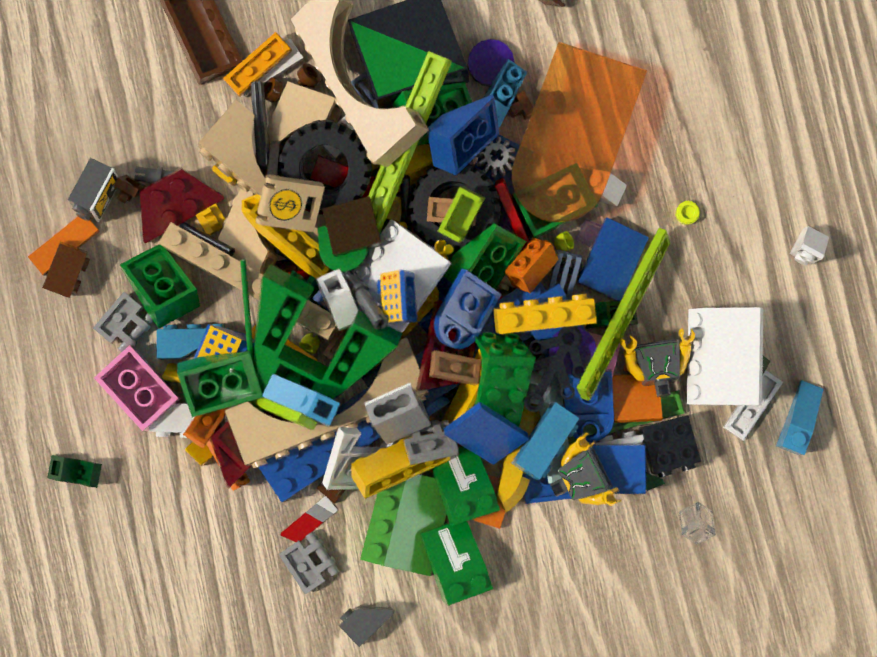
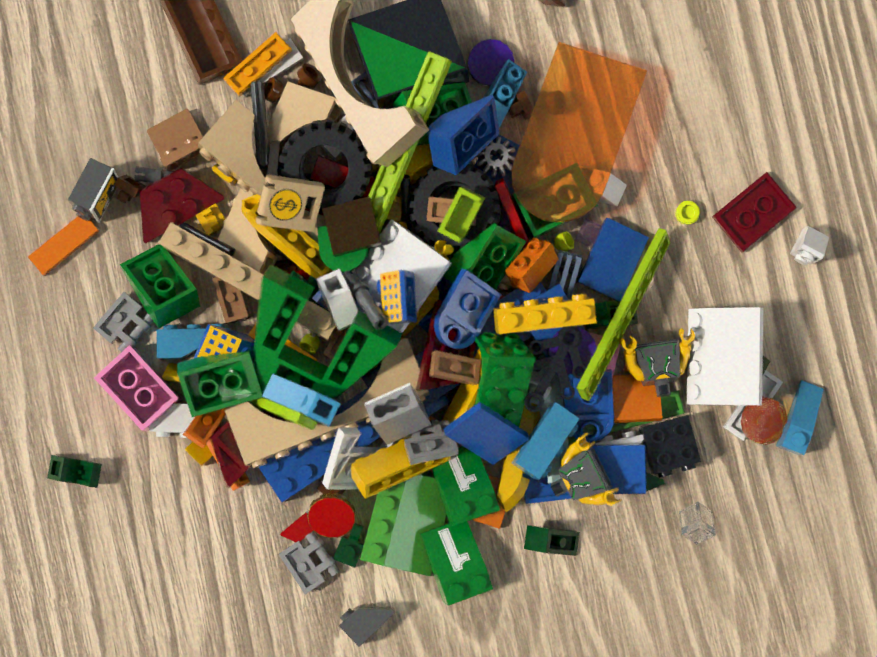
(65, 269): reddish brown brick -> none
(176, 139): none -> medium nougat bracket
(231, 301): none -> medium nougat plate
(245, 290): green axle -> none
(331, 515): none -> red tile
(349, 548): none -> dark green plate
(551, 540): none -> dark green slope
(754, 212): none -> dark red tile
(764, 422): none -> tile

